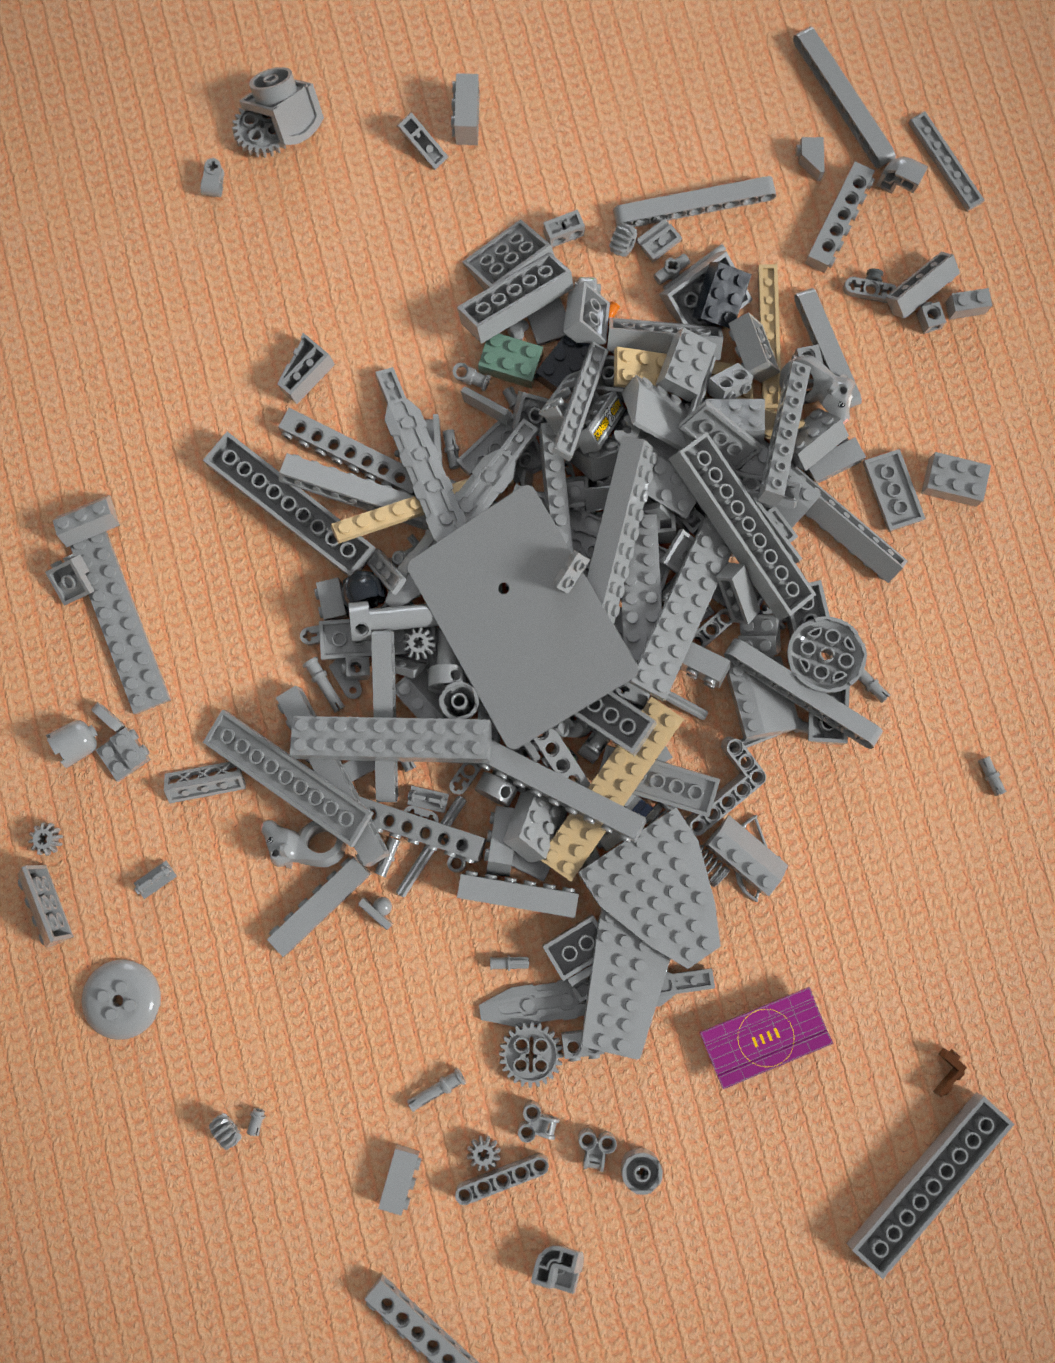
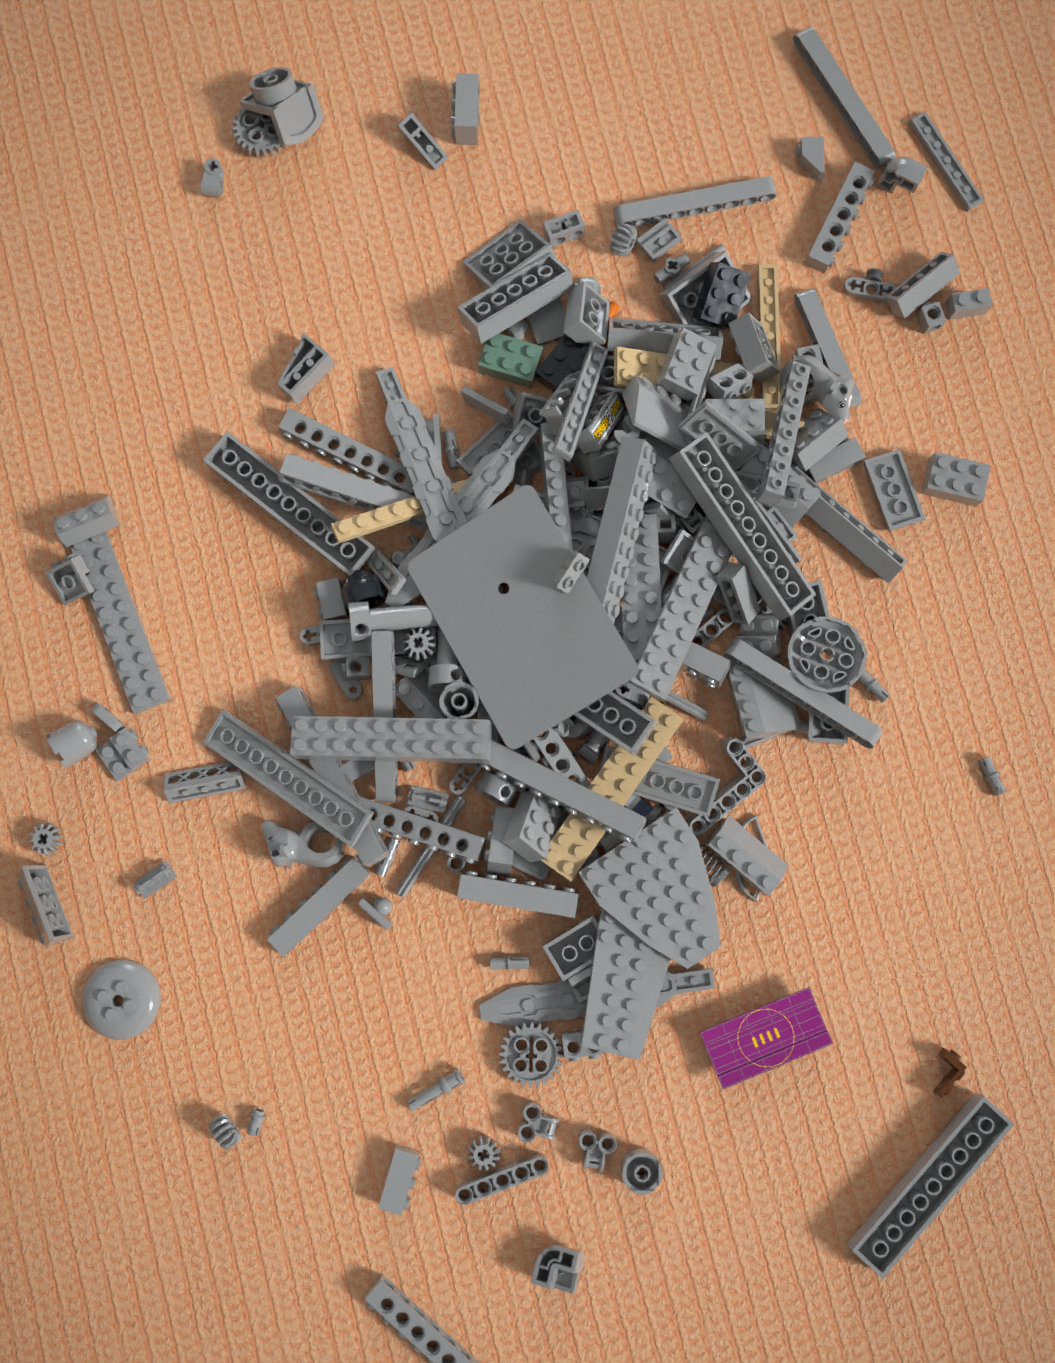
(319, 677): light grey pin -> none
(472, 376): light grey connector -> none

